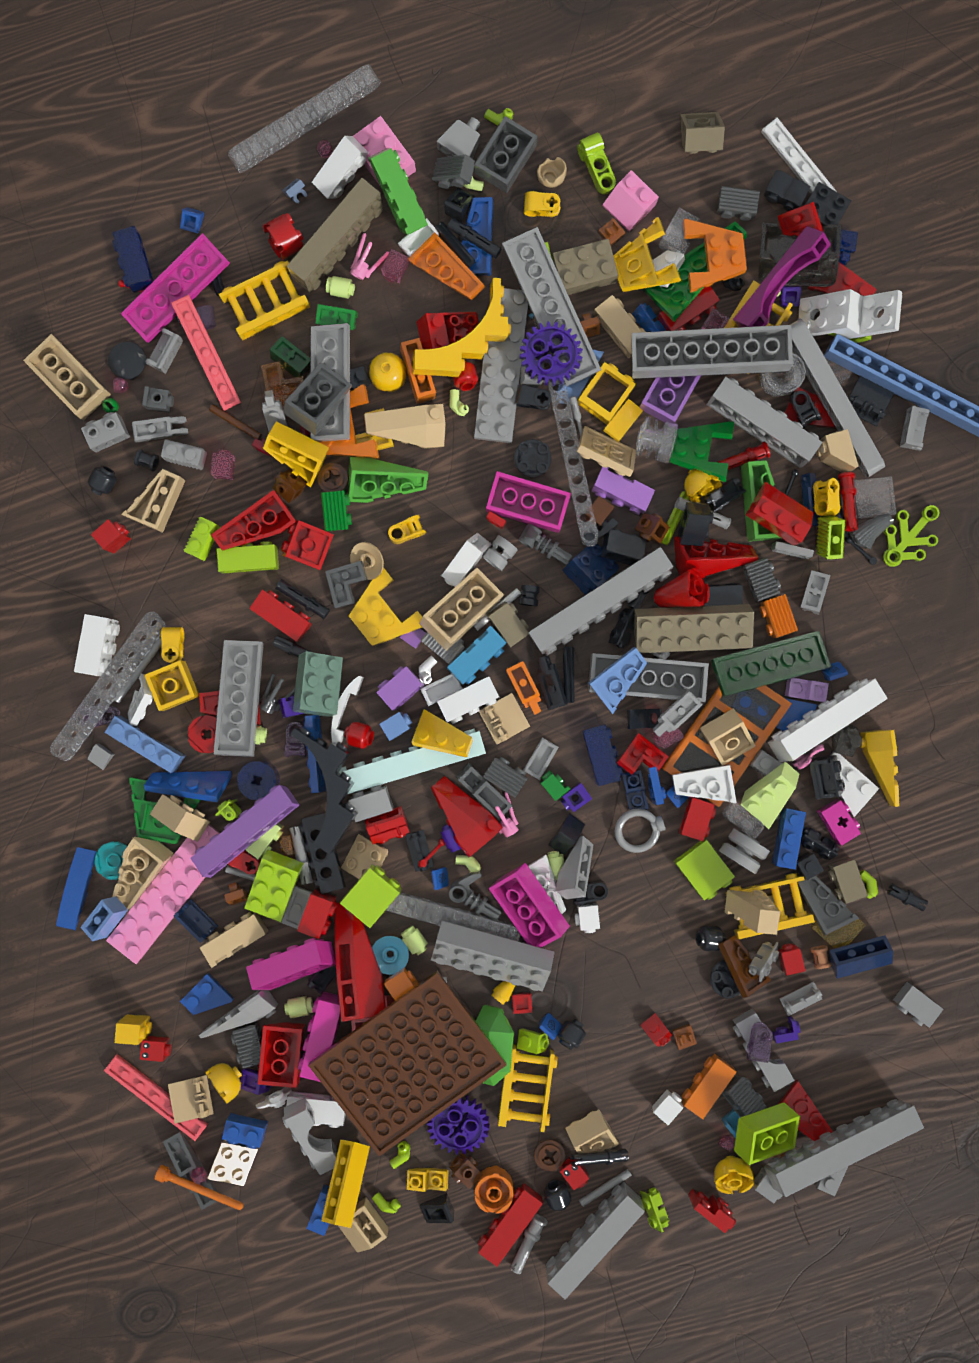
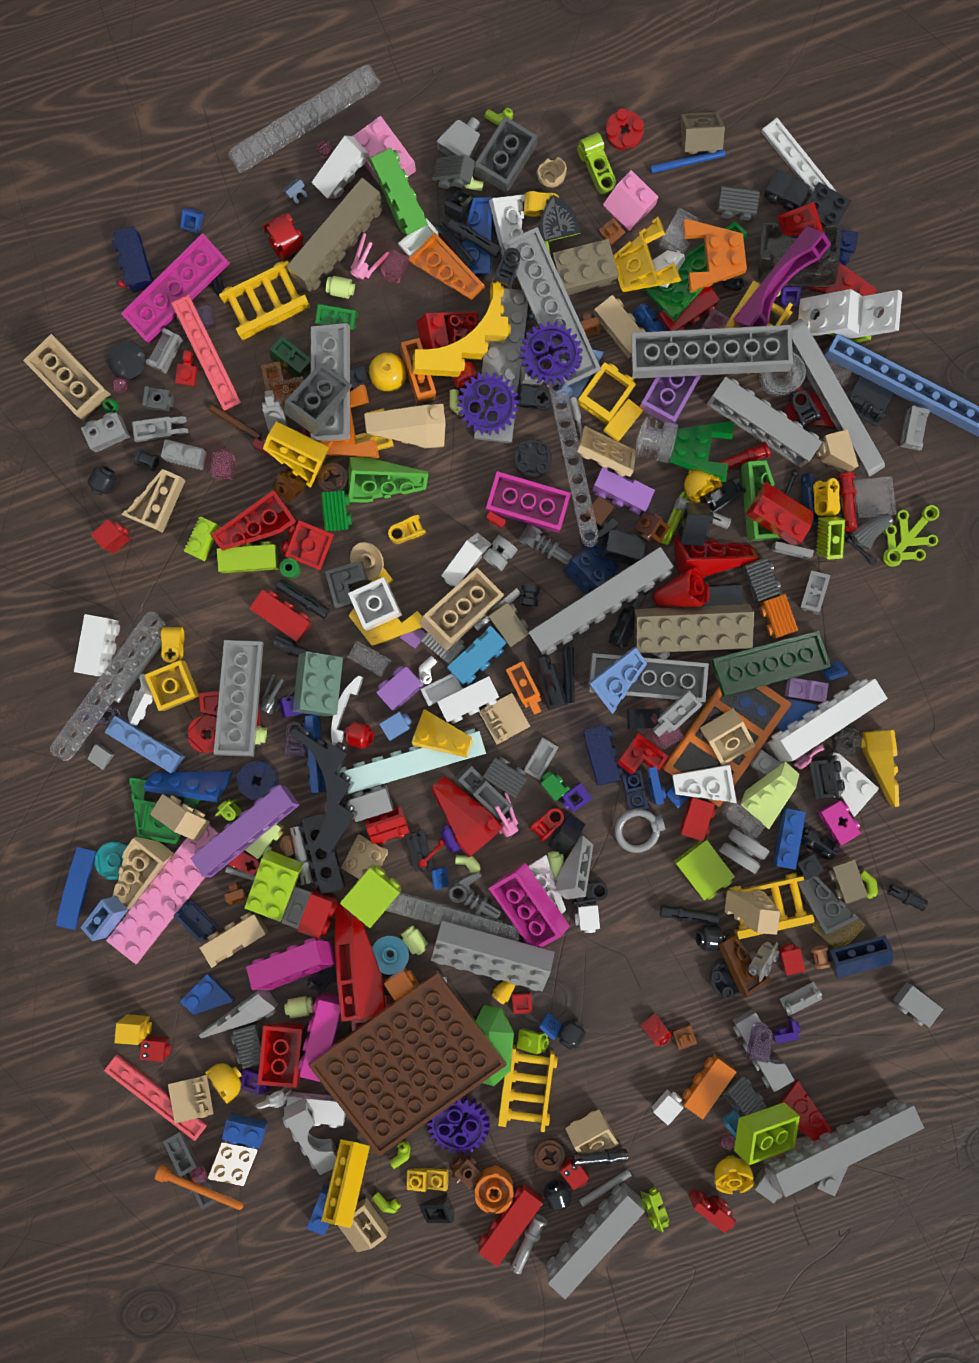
(187, 373): none -> red plate
(296, 568): none -> green brick
(369, 658): none -> clear brick
(375, 604): none -> white brick
(472, 395): none -> dark purple gear
(507, 217): none -> white wing
(507, 271): none -> black piece
(546, 823): none -> red piece
(558, 220): none -> shield
(627, 119): none -> red plate
(680, 913): none -> black pin
(687, 161): none -> blue bar

